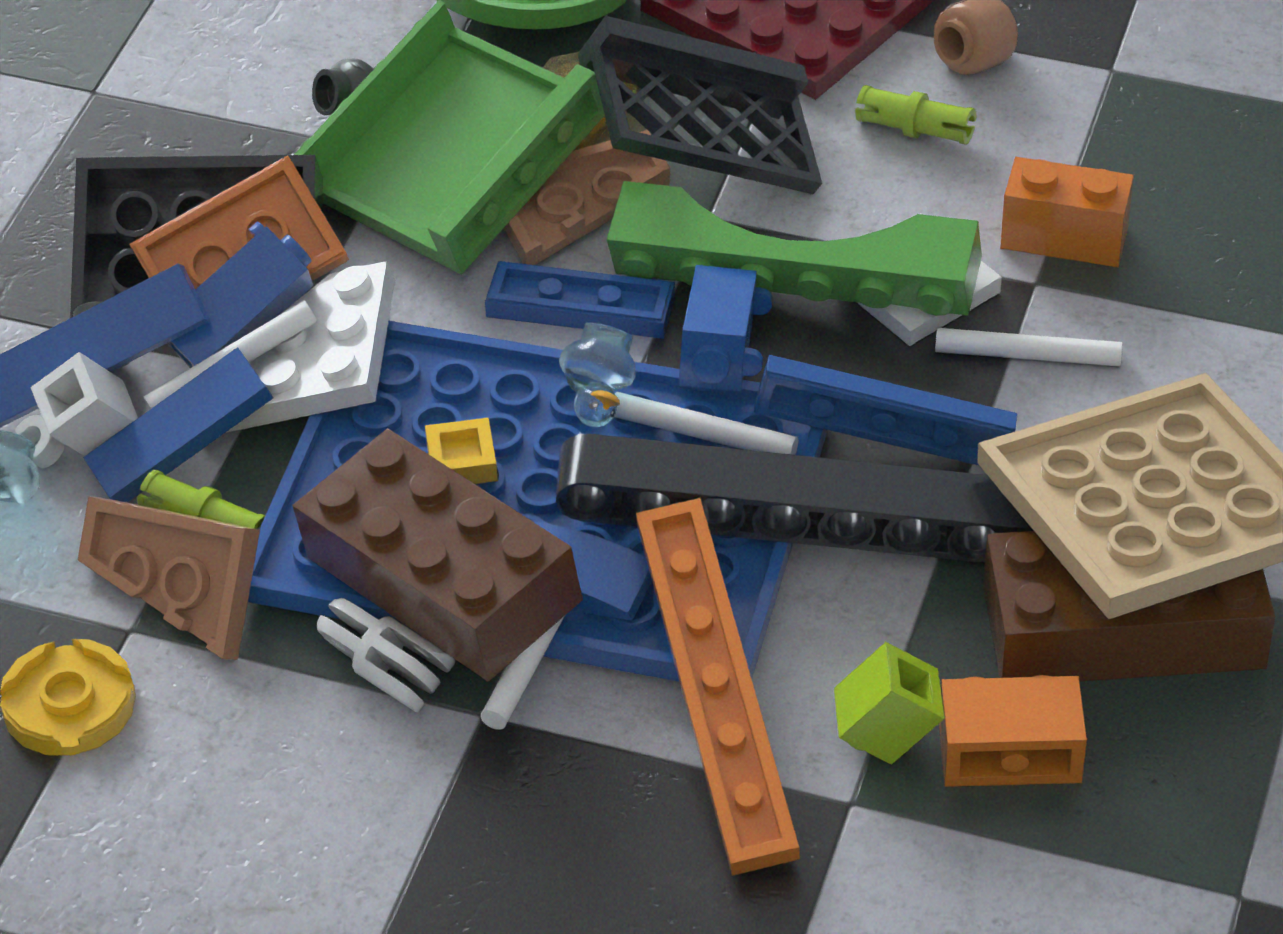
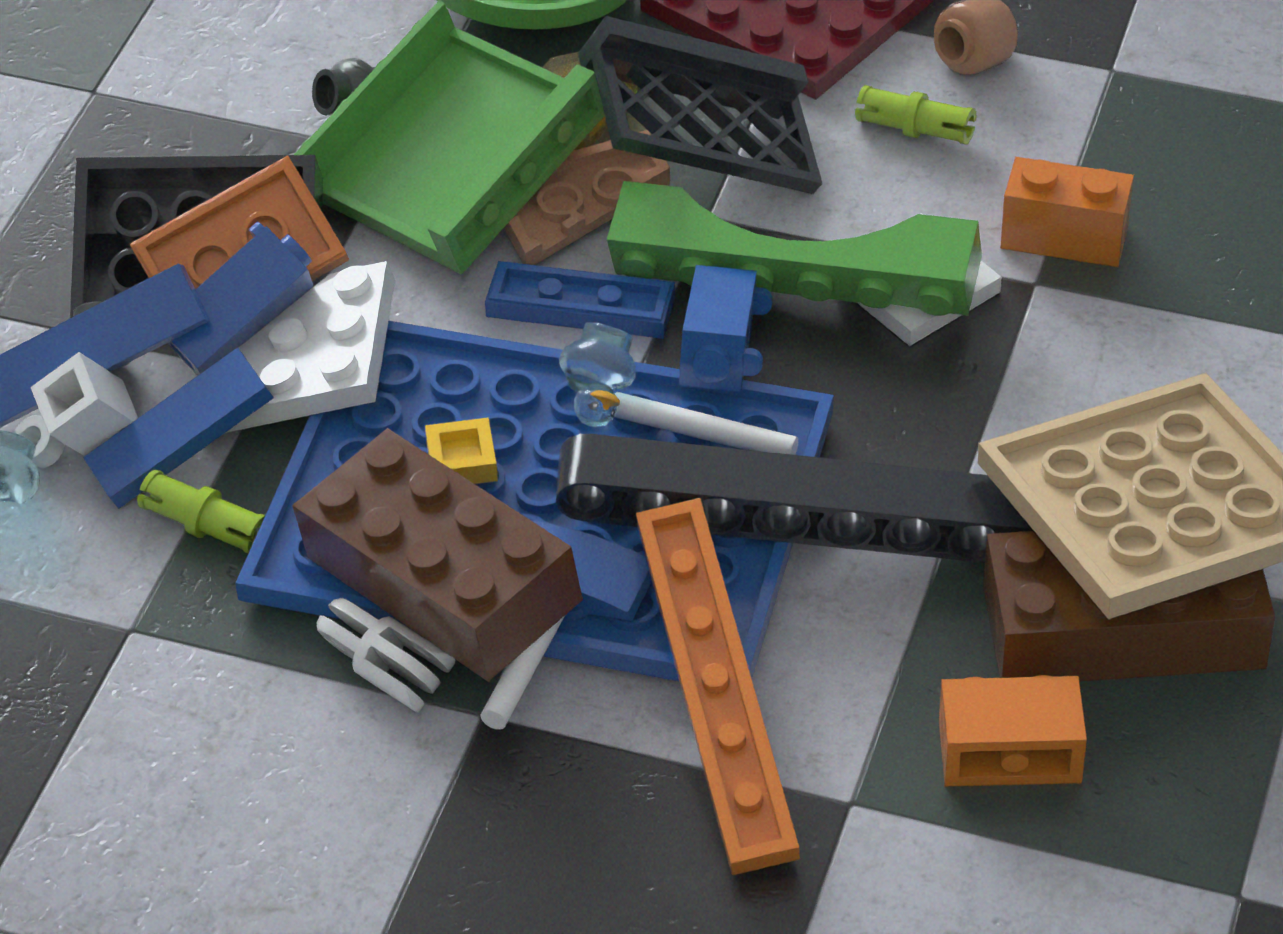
(67, 697): yellow tile -> none
(178, 564): nougat wing -> none
(250, 345): white bar -> none
(878, 410): blue tile -> none
(888, 703): lime brick -> none
(1028, 347): white bar -> none

